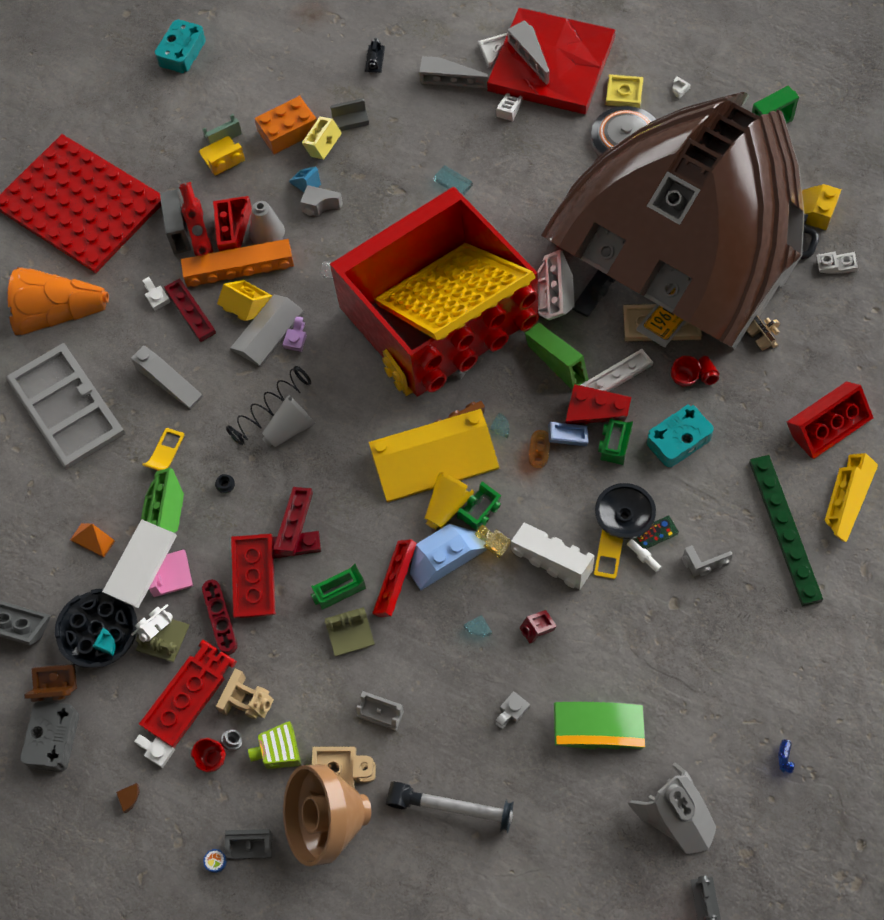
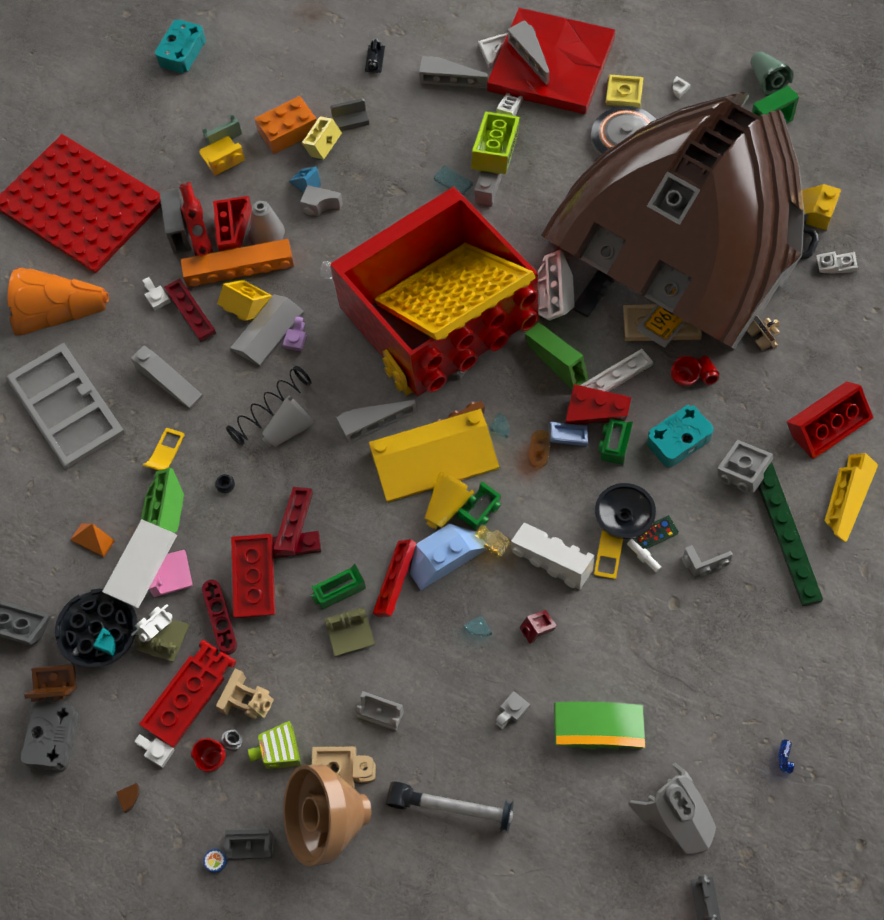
(366, 420): none -> light grey slope
(487, 188): none -> light grey slope
(495, 143): none -> lime brick
(744, 466): none -> light grey plate
(770, 72): none -> sand green cone

